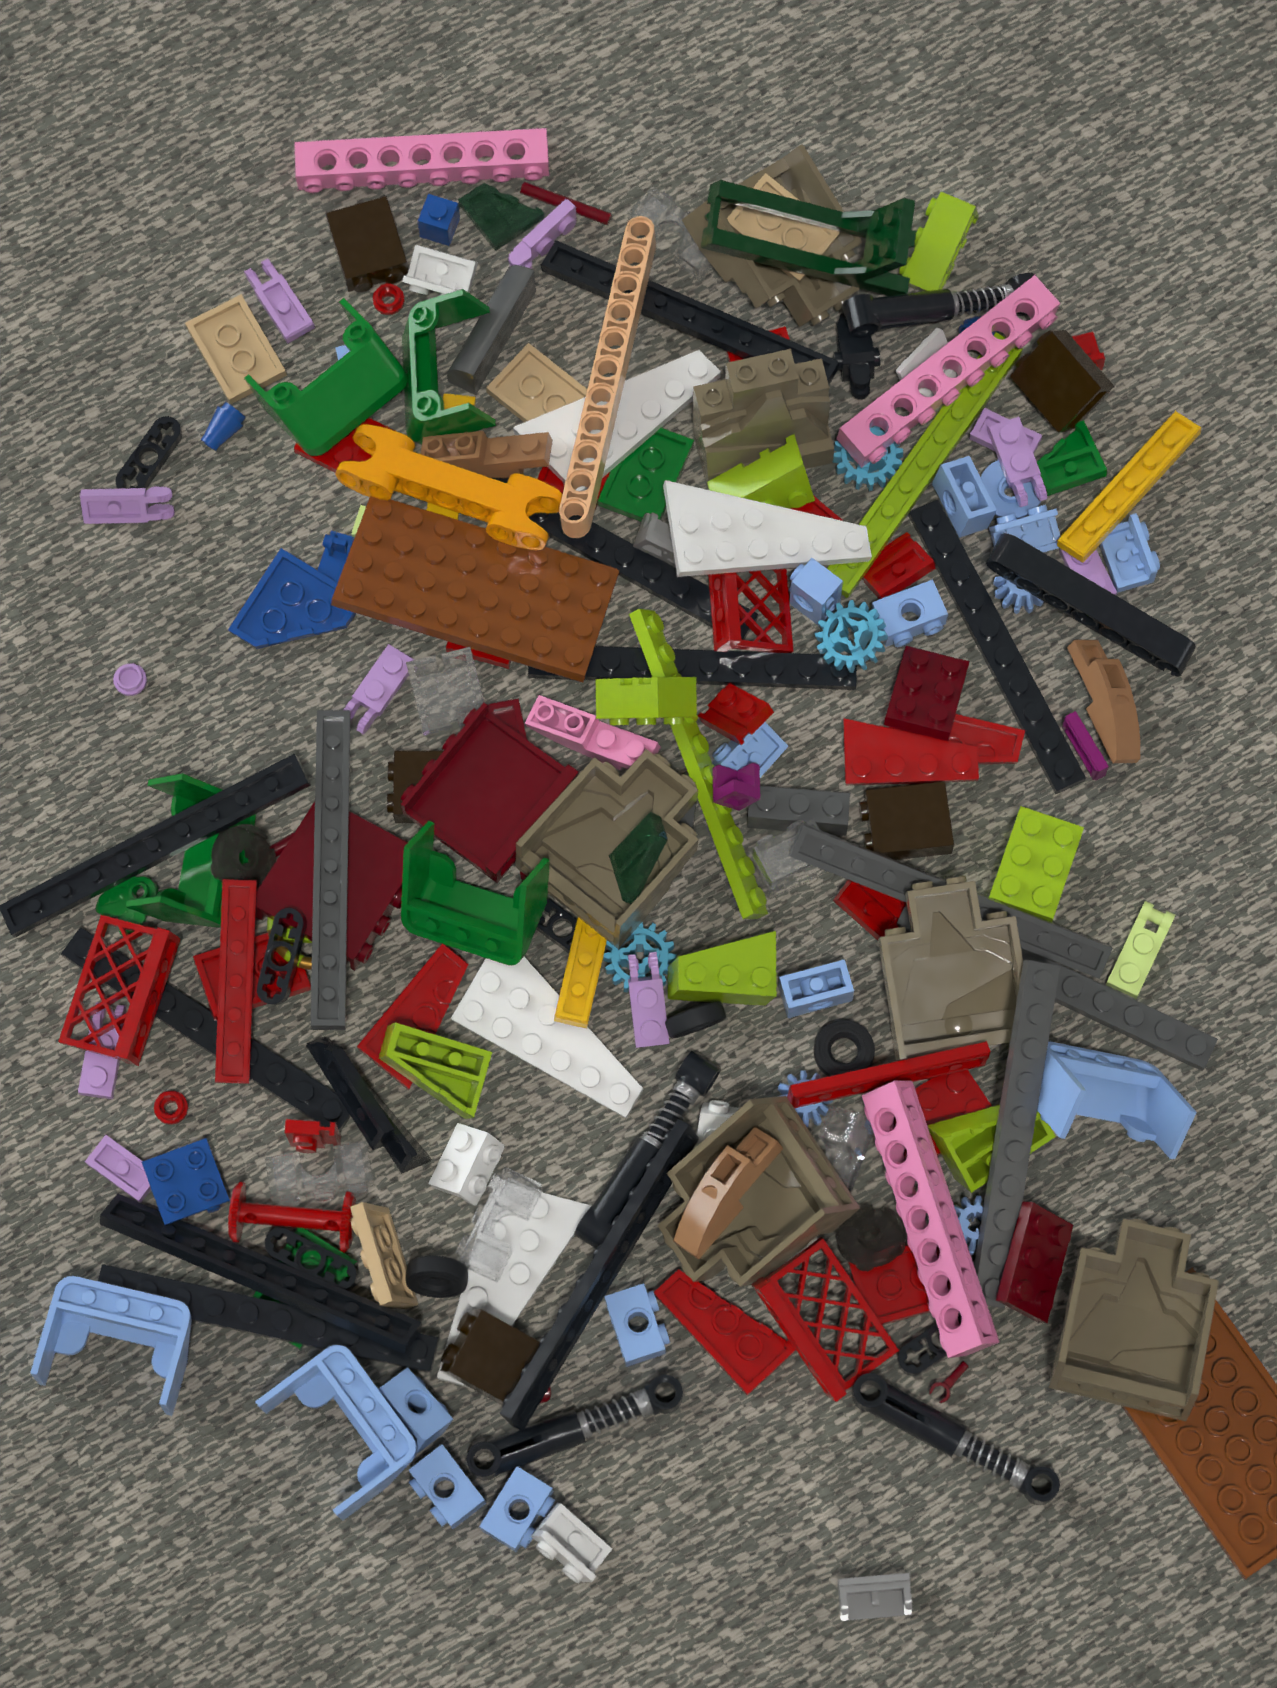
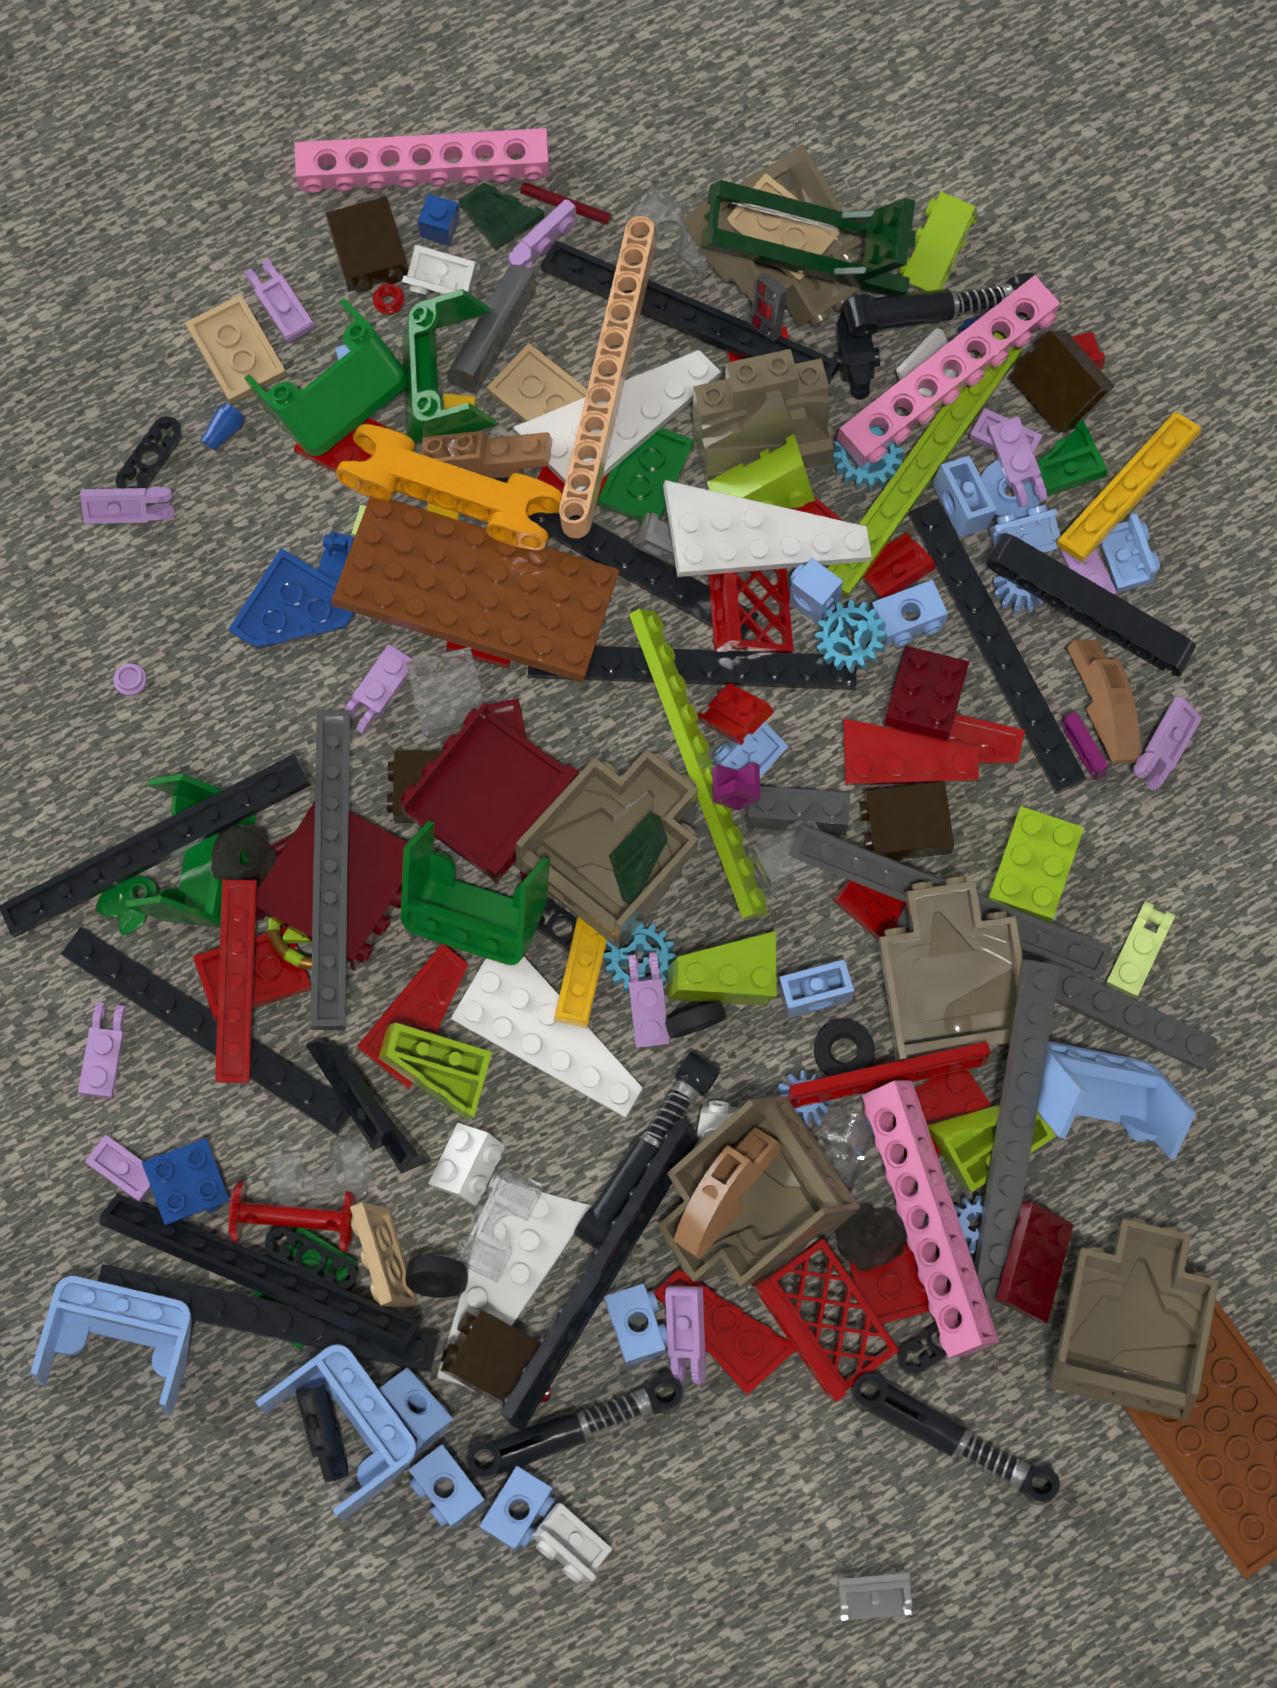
(146, 990): red fence -> none
(171, 1097): red plate -> none
(284, 983): black beam -> none
(311, 1135): red plate -> none
(321, 1431): none -> black hinge
(587, 734): bright pink slope -> none
(646, 700): lime wedge -> none
(686, 1331): none -> lavender hinge
(768, 306): none -> tile
(950, 1381): dark red hand -> none
(1167, 743): none -> lavender hinge

